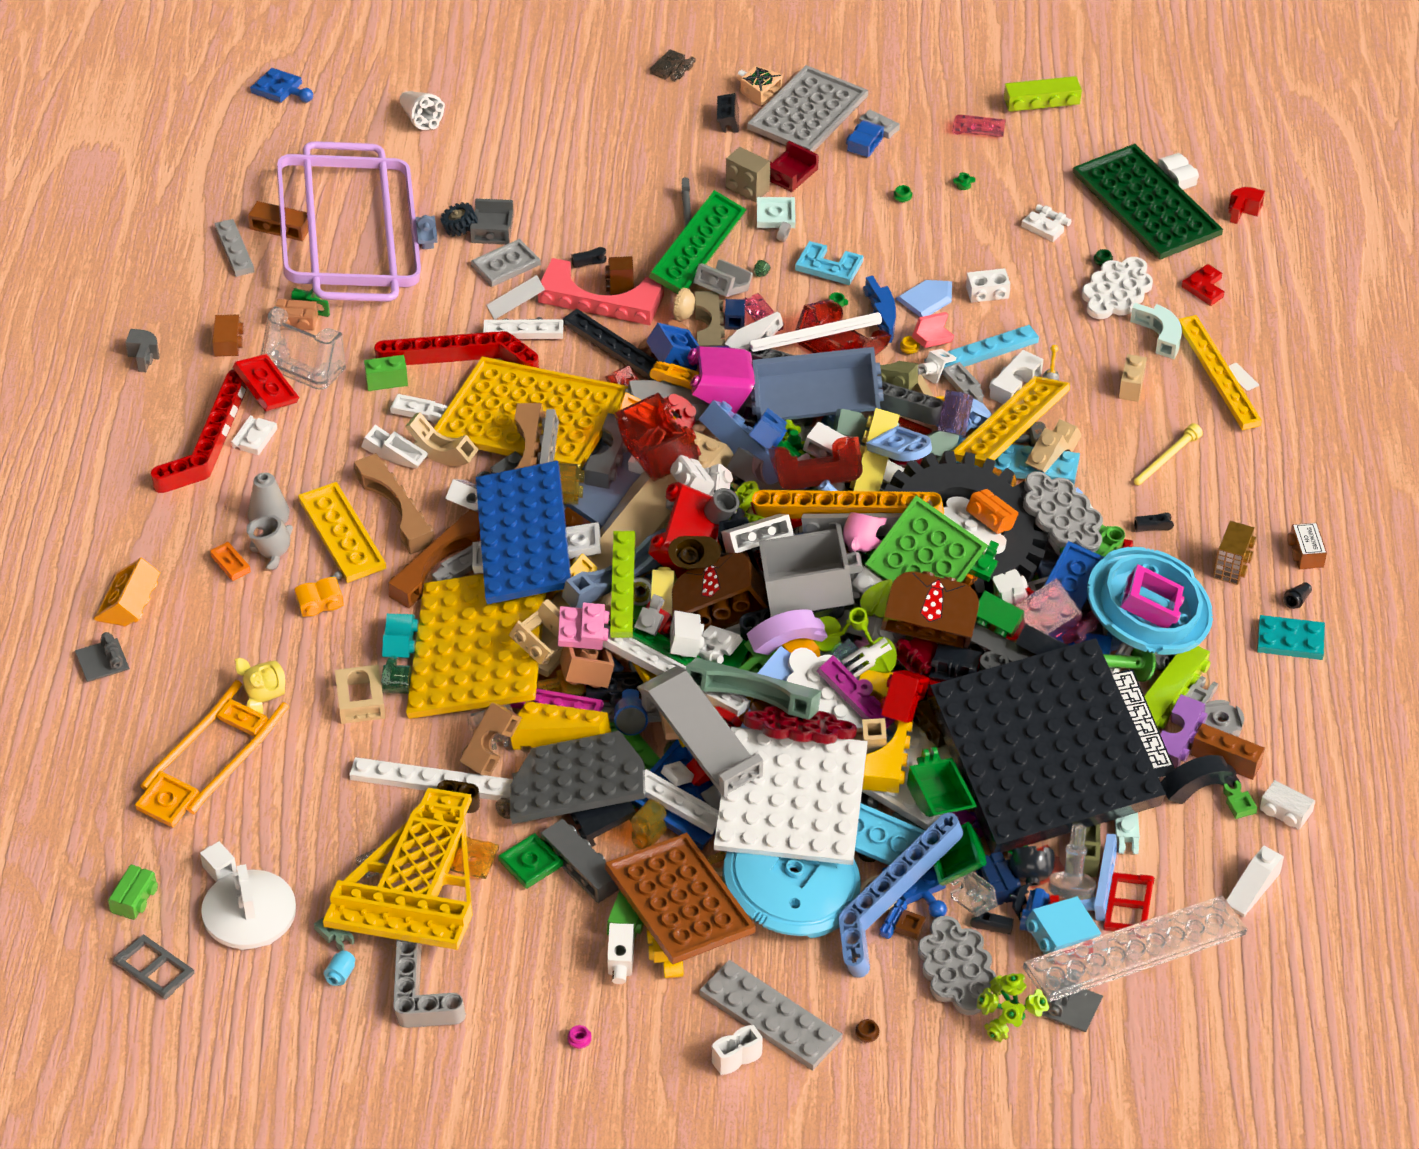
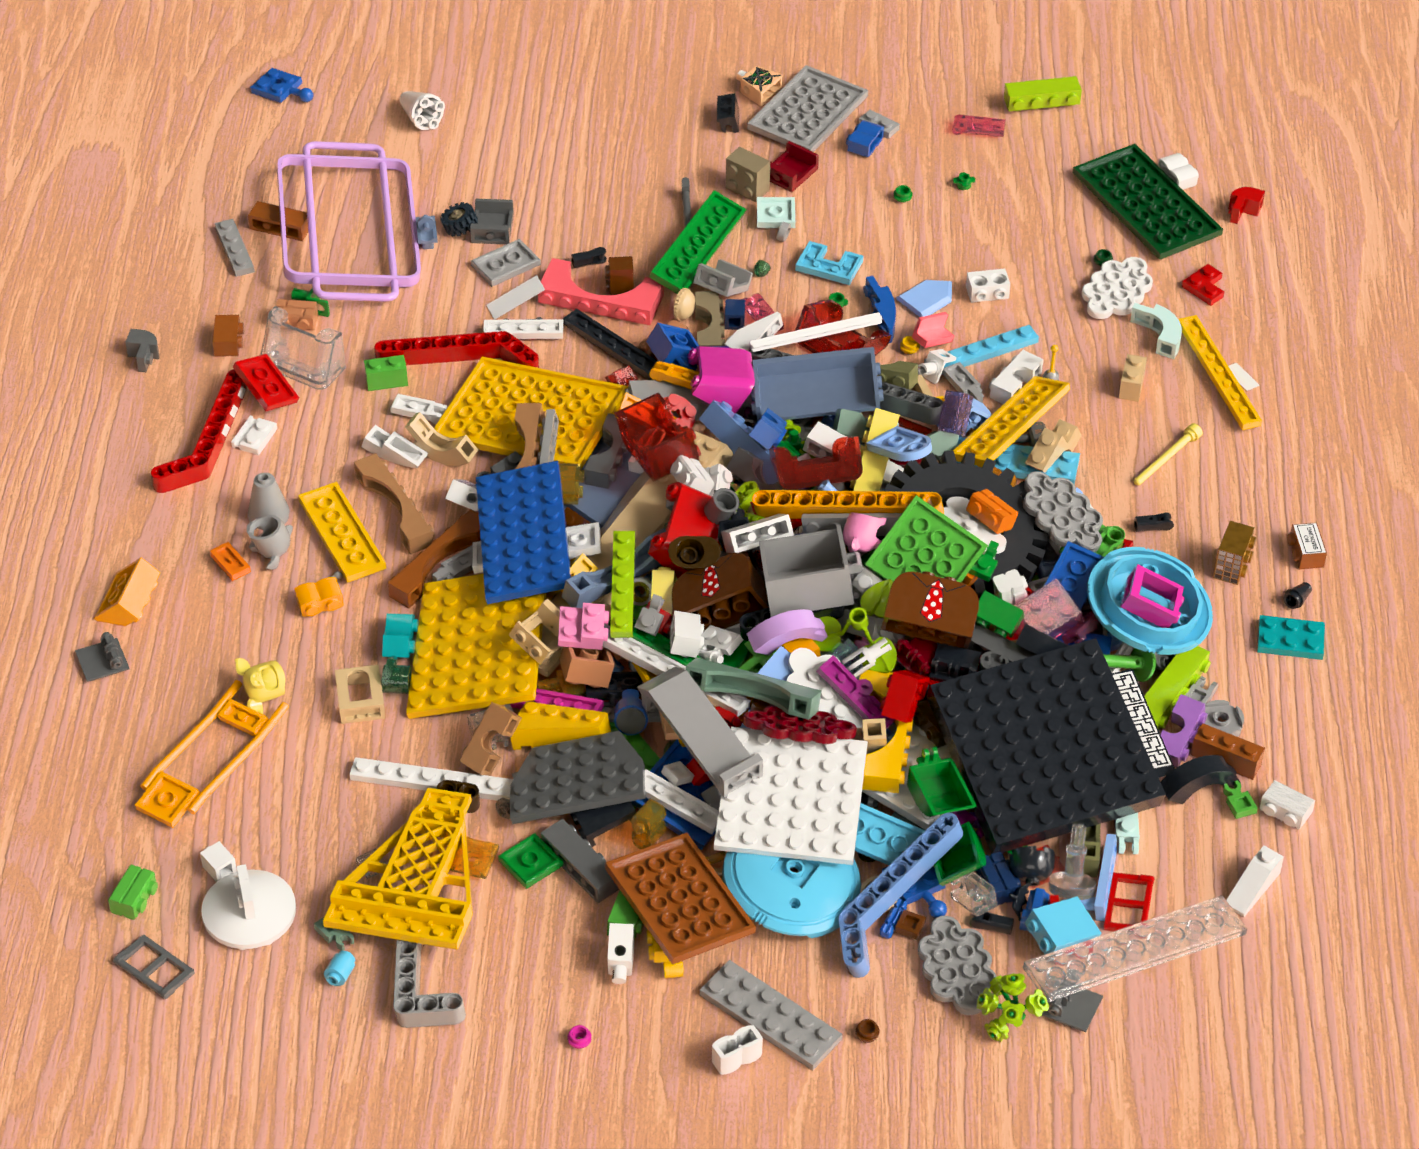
(672, 65): clear smoke plate -> none
(1042, 225): white plate -> none

